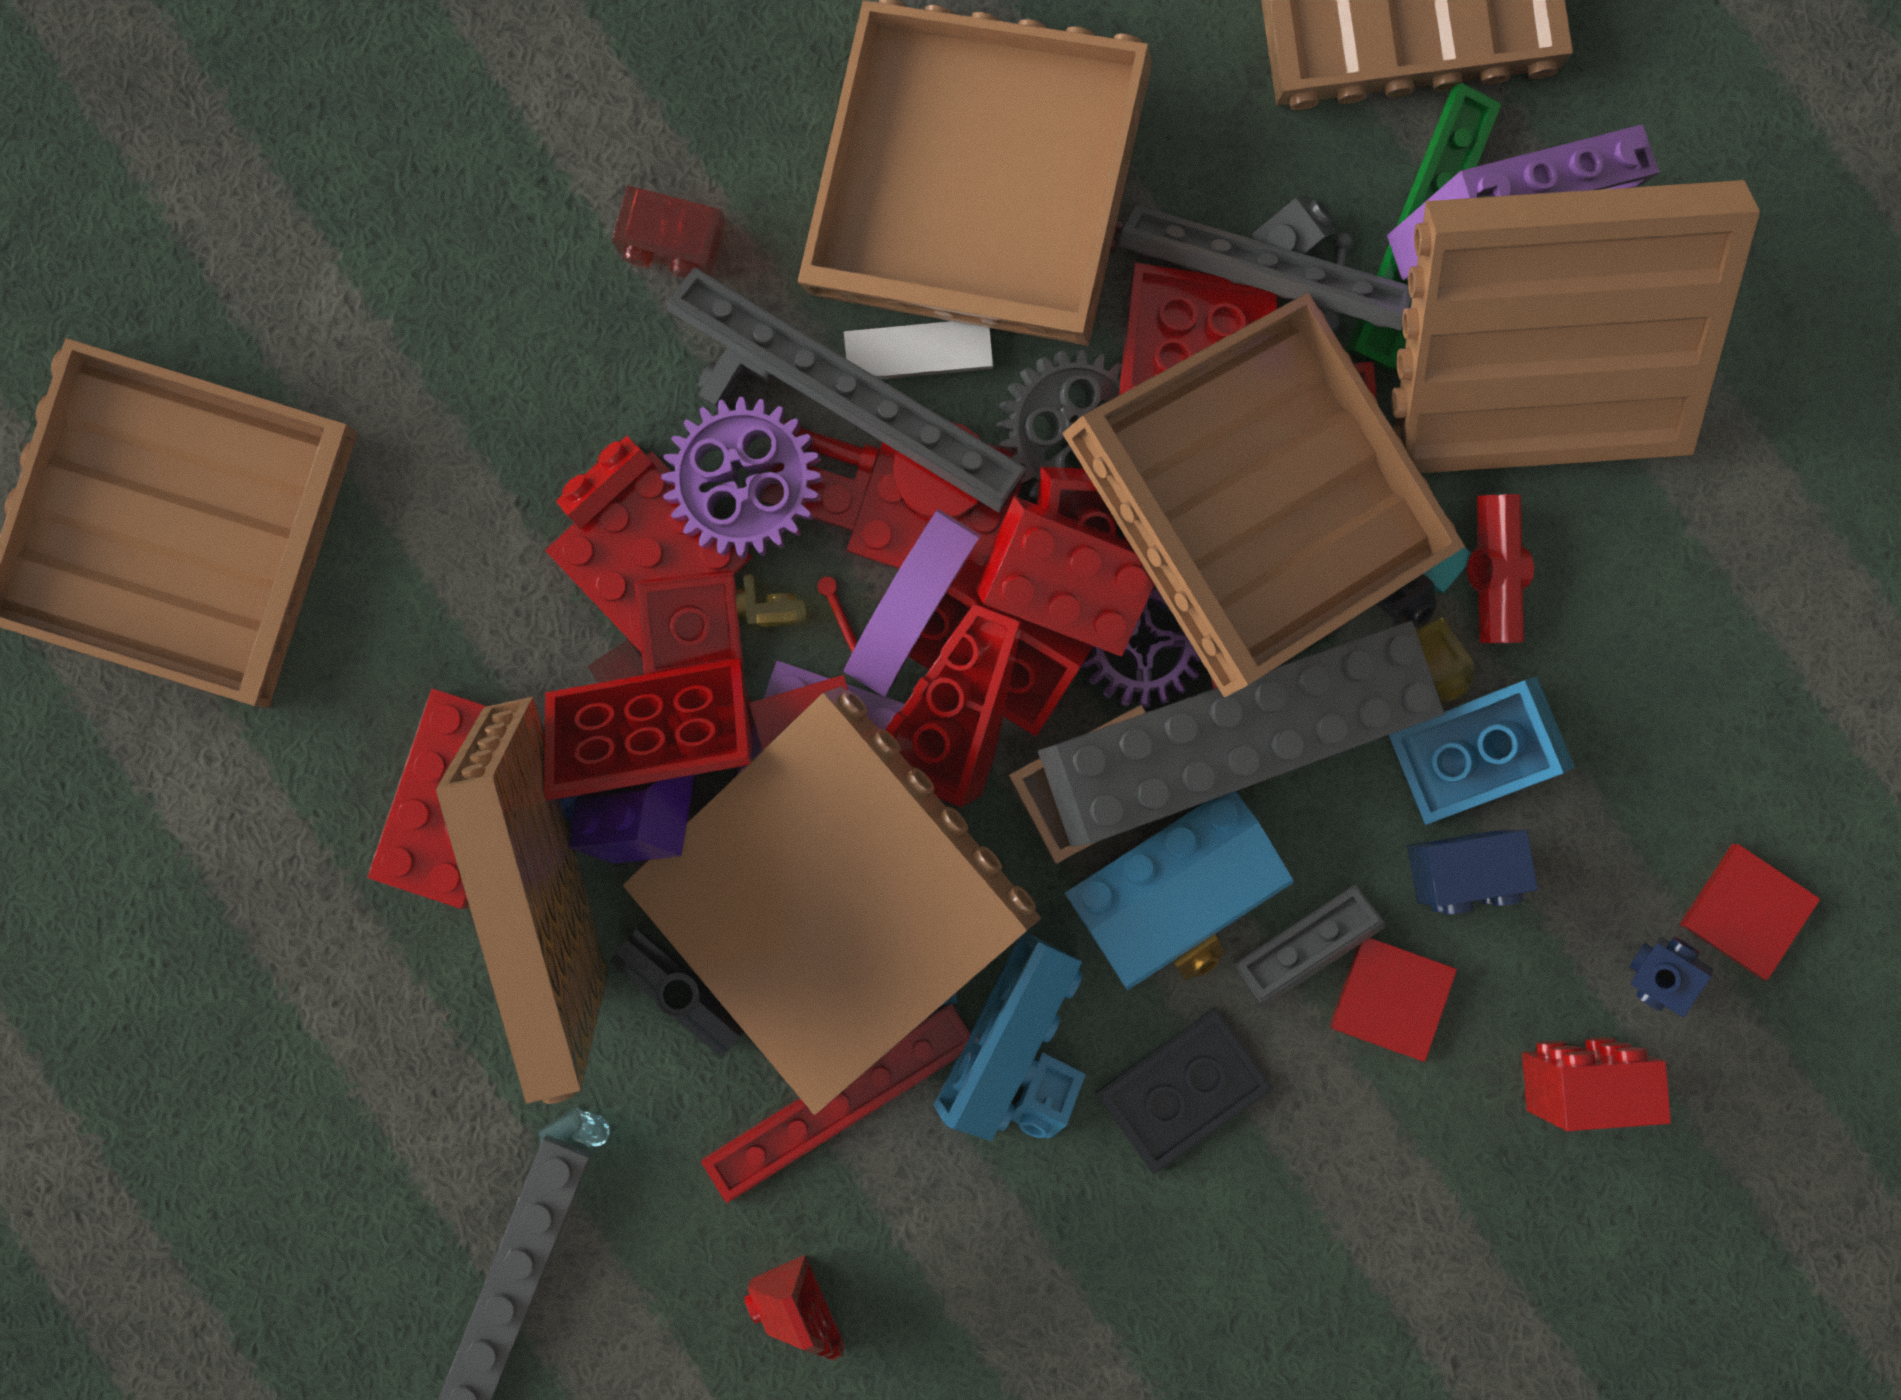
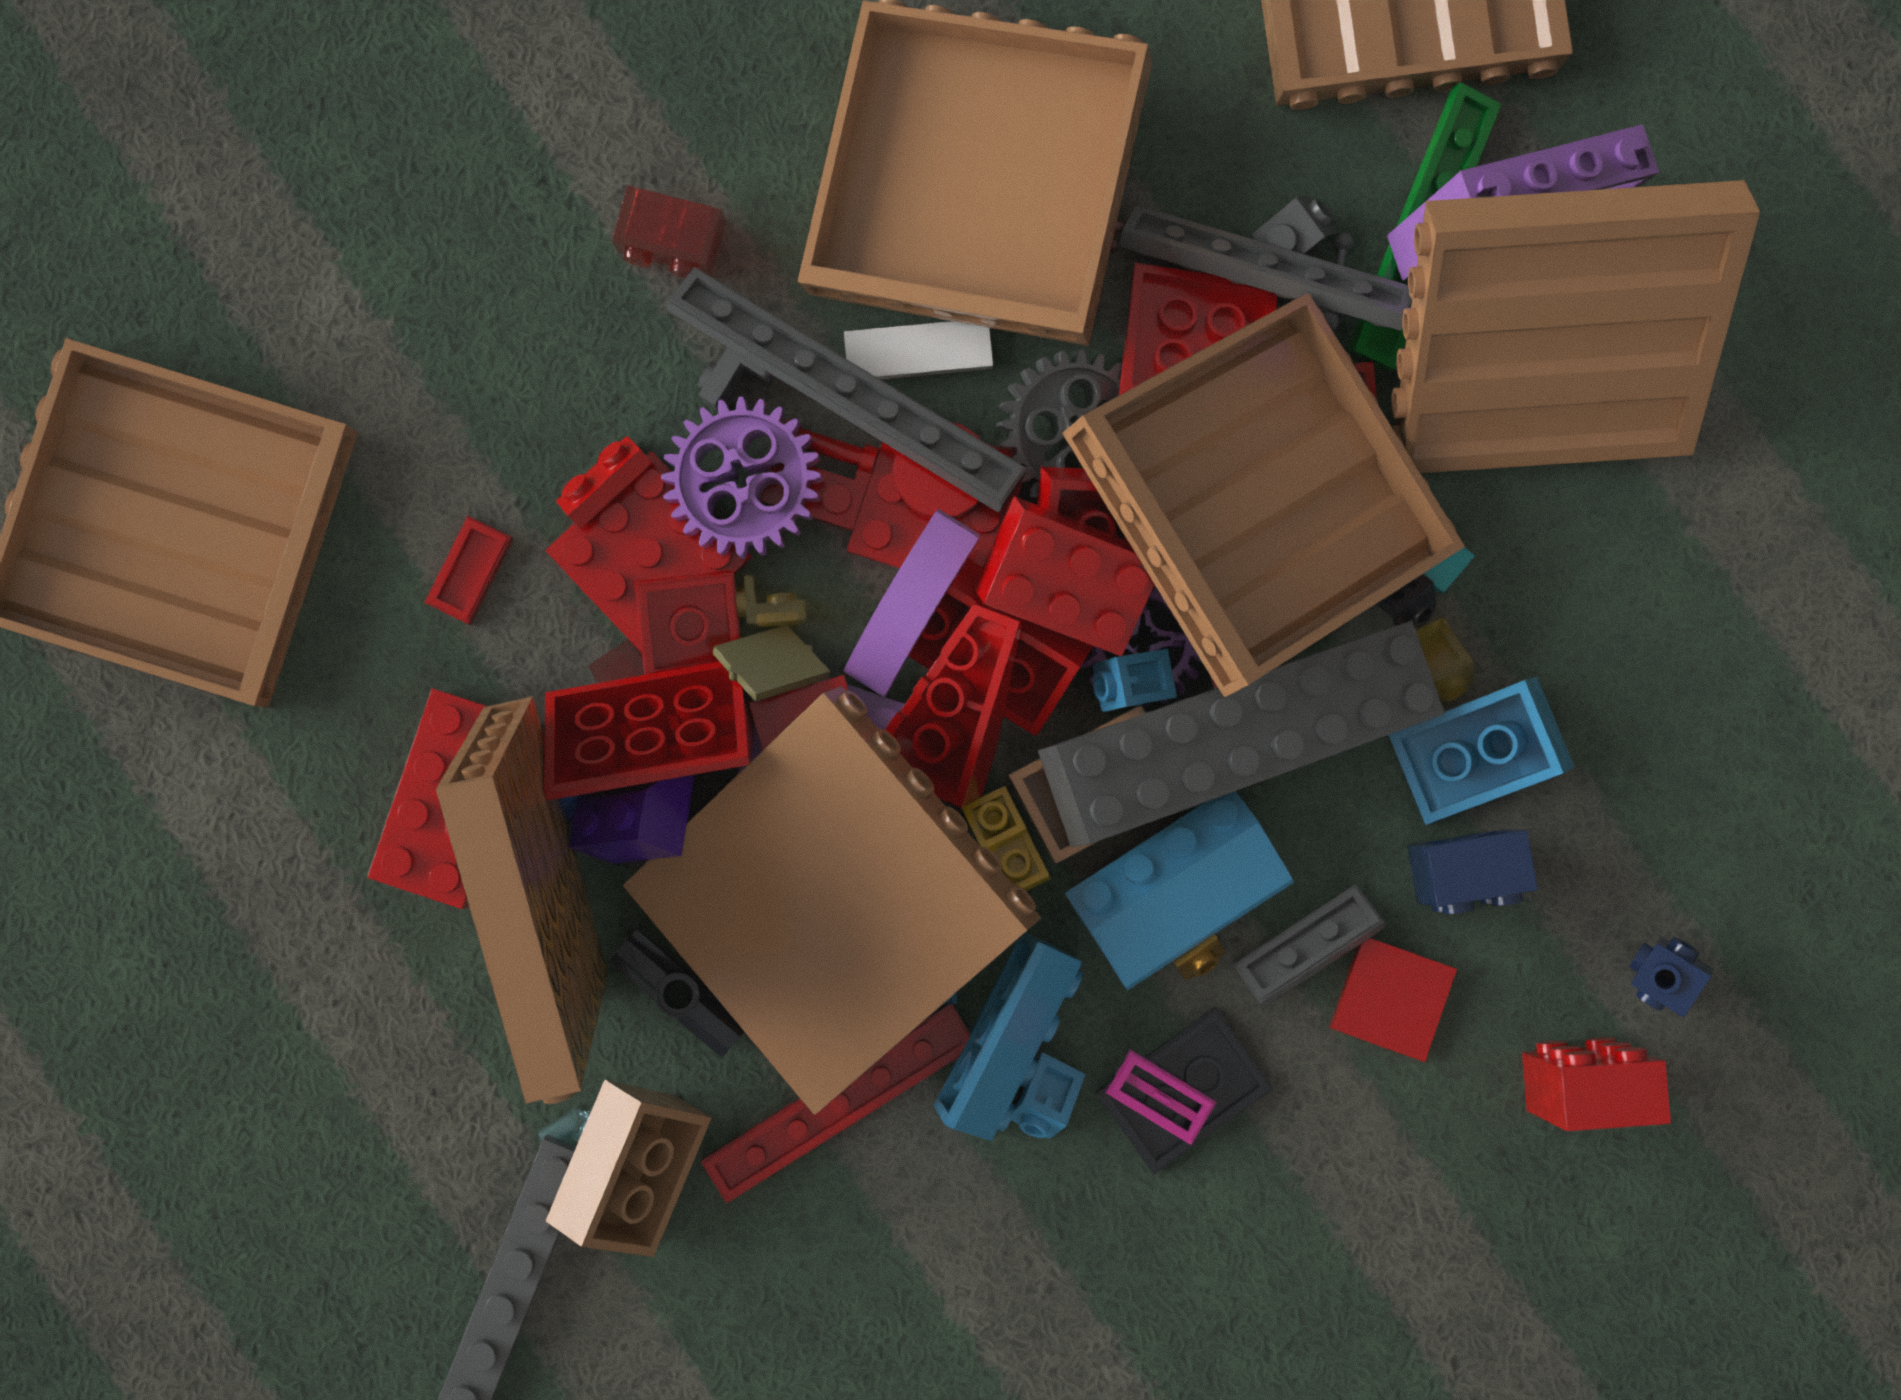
(469, 570): none -> red tile
(628, 1169): none -> medium nougat brick
(771, 662): none -> olive piece
(794, 1309): red wedge -> none
(828, 587): red hinge -> none
(1005, 834): none -> yellow slope
(1124, 1074): none -> dark pink tile
(1133, 680): none -> dark azure bracket
(1500, 568): red piece -> none
(1749, 911): red tile -> none

